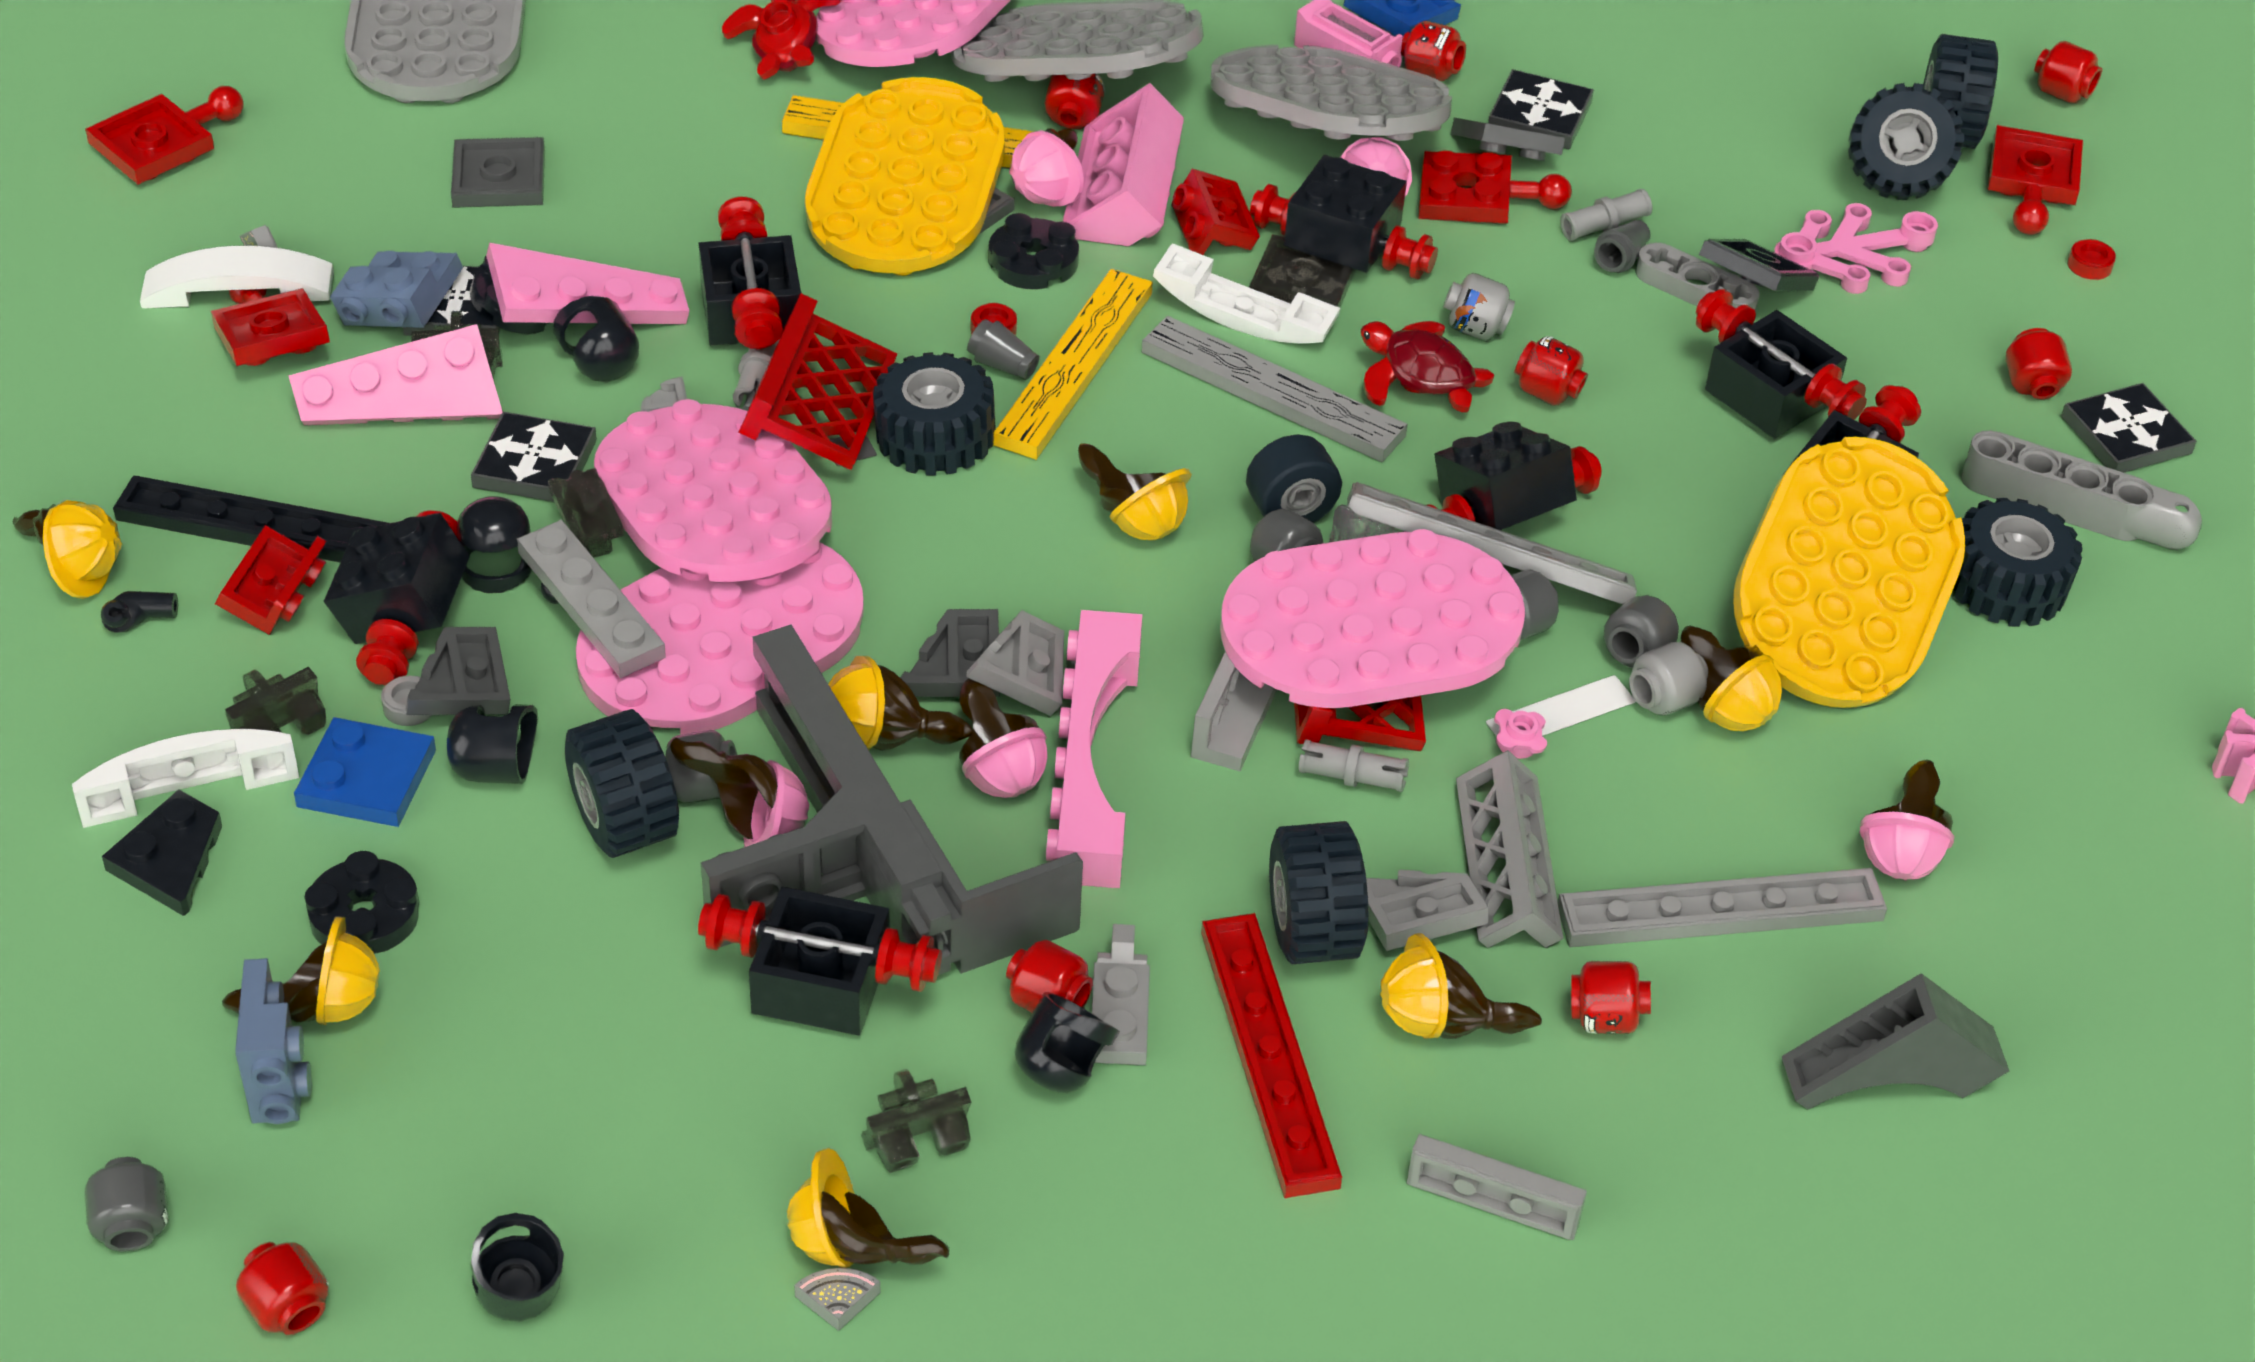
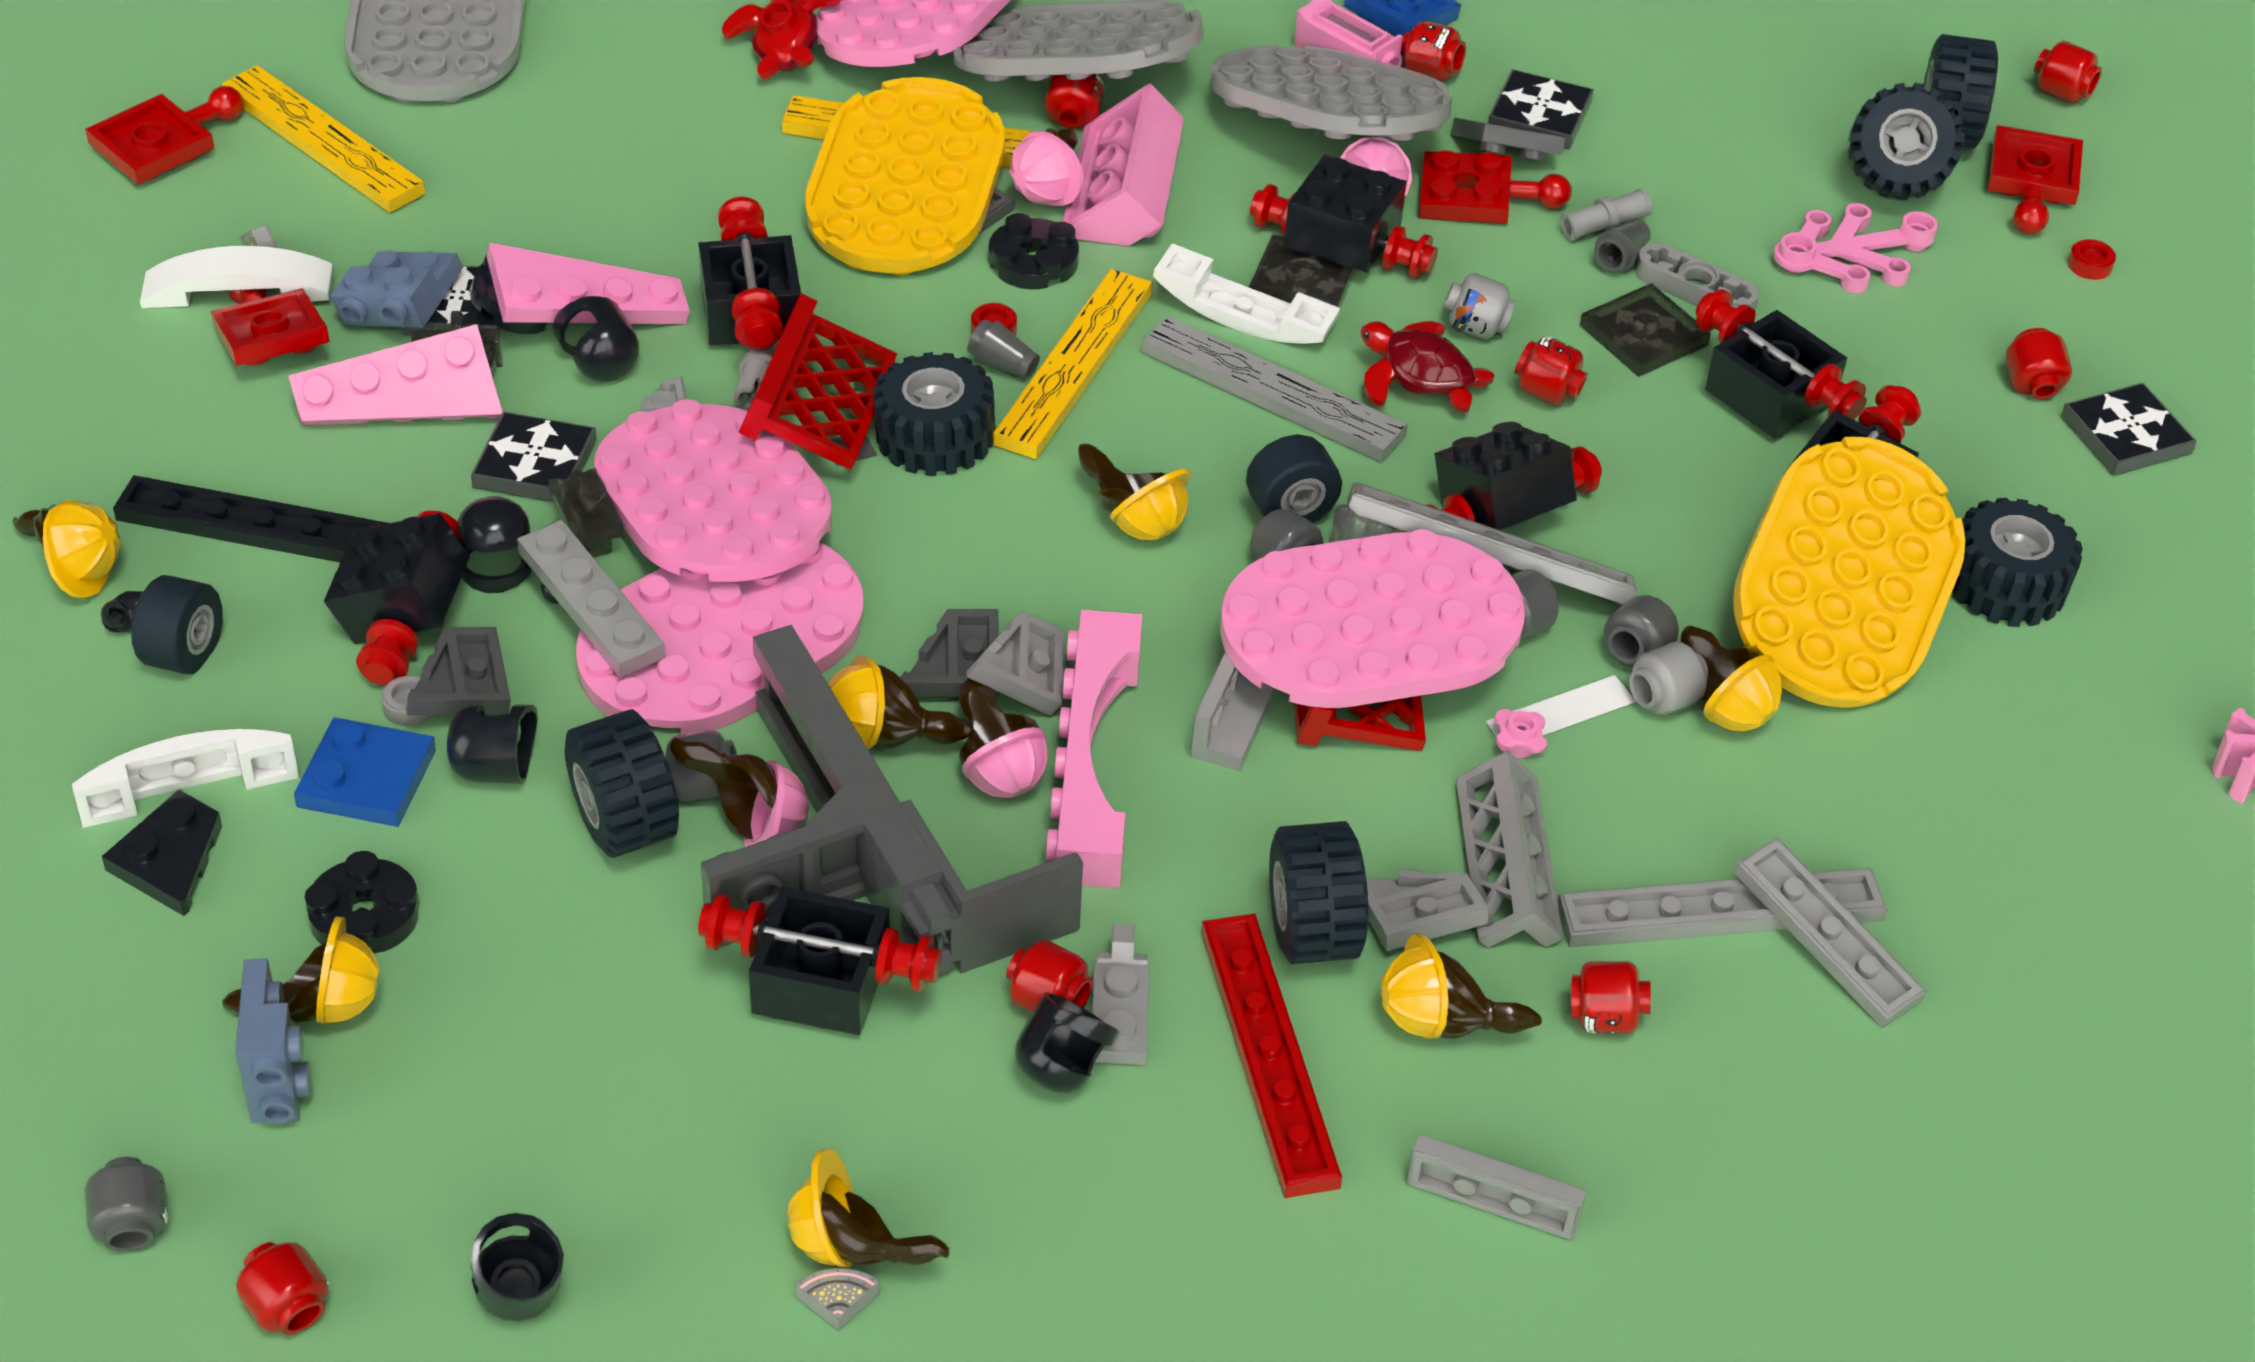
(176, 624): none -> black wheel
(269, 580): red bracket -> none
(278, 702): clear smoke hips -> none
(326, 140): none -> yellow tile
(498, 172): dark grey tile -> none
(894, 1129): clear smoke hips -> none
(1213, 209): red bracket -> none
(1354, 765): light grey pin -> none
(1644, 329): none -> clear smoke tile
(1759, 265): black plate -> none
(1830, 932): none -> light grey tile
(1900, 1038): dark grey arch -> none
(1915, 833): bright pink piece -> none
(2079, 491): light grey piece -> none

